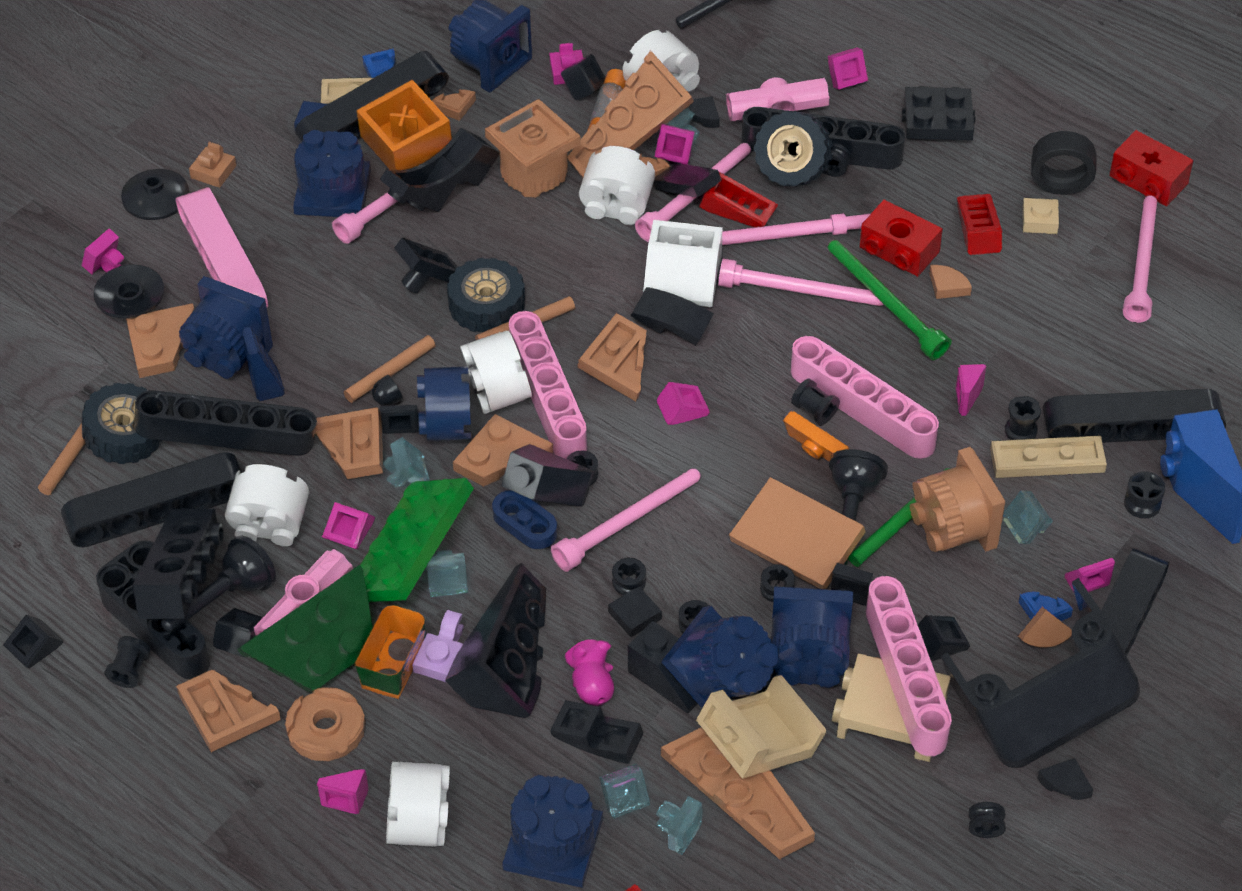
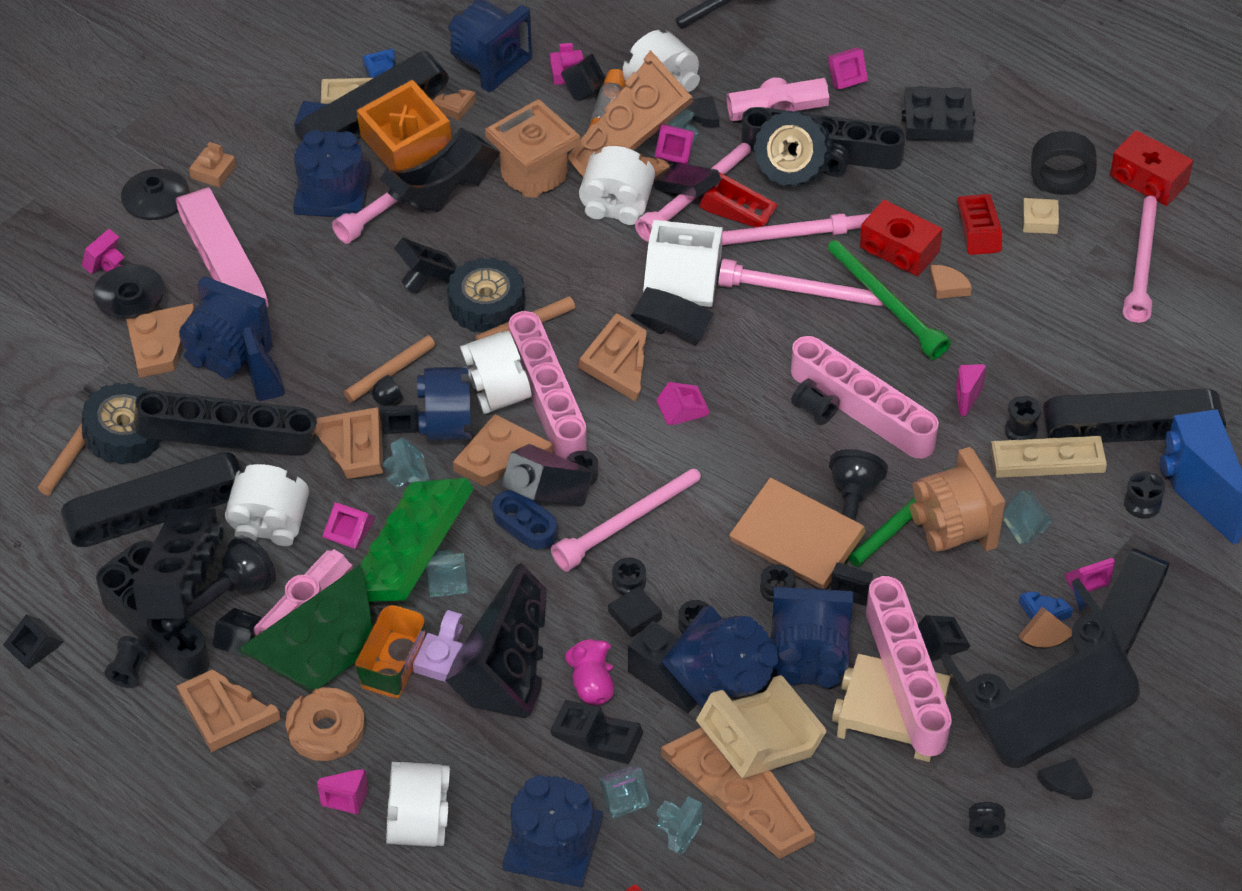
(813, 439): orange plate -> none

